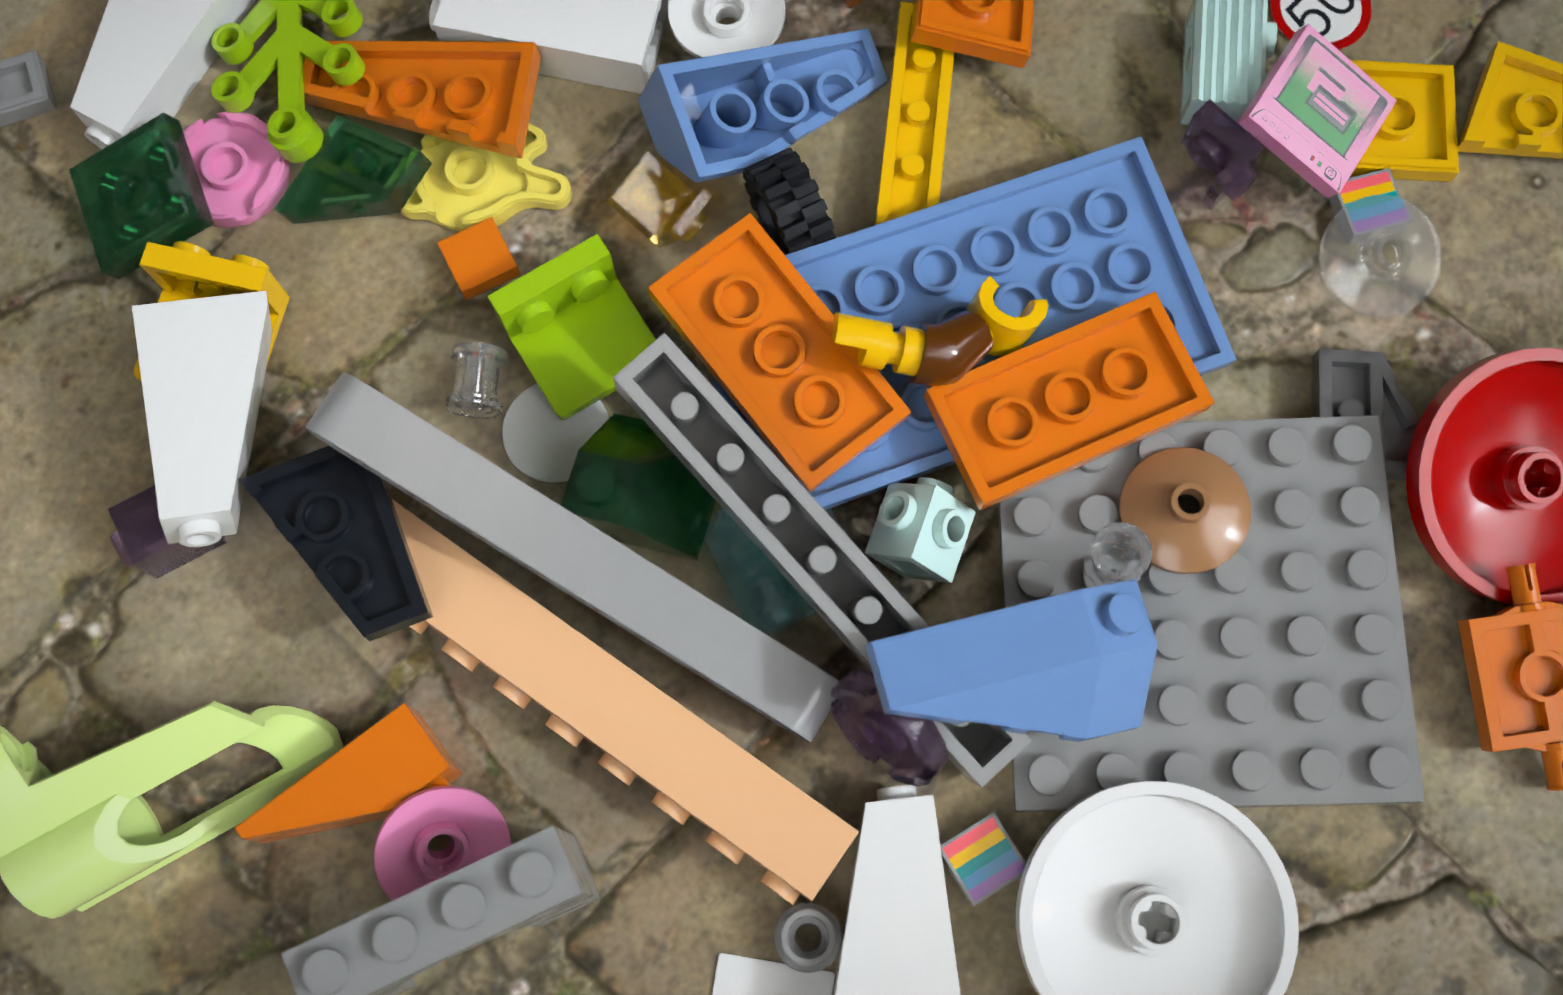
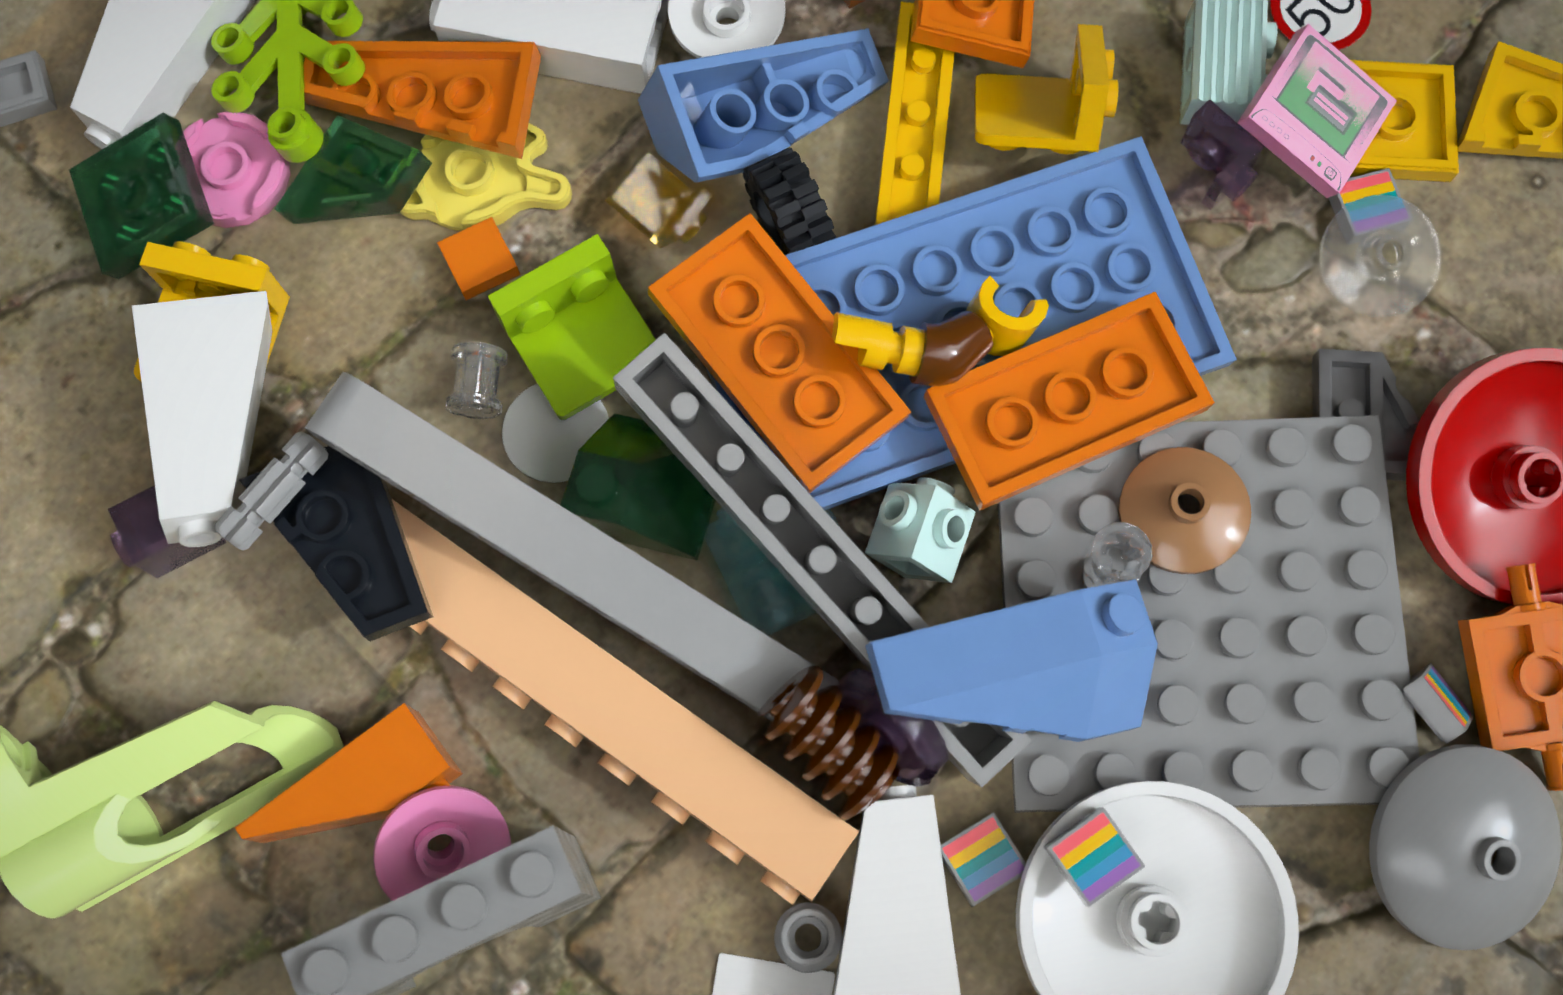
(271, 490): none -> light grey axle
(831, 740): none -> reddish brown piece
(1050, 110): none -> yellow bracket
(1094, 856): none -> tile
(1438, 704): none -> light grey tile
(1438, 840): none -> light grey dish

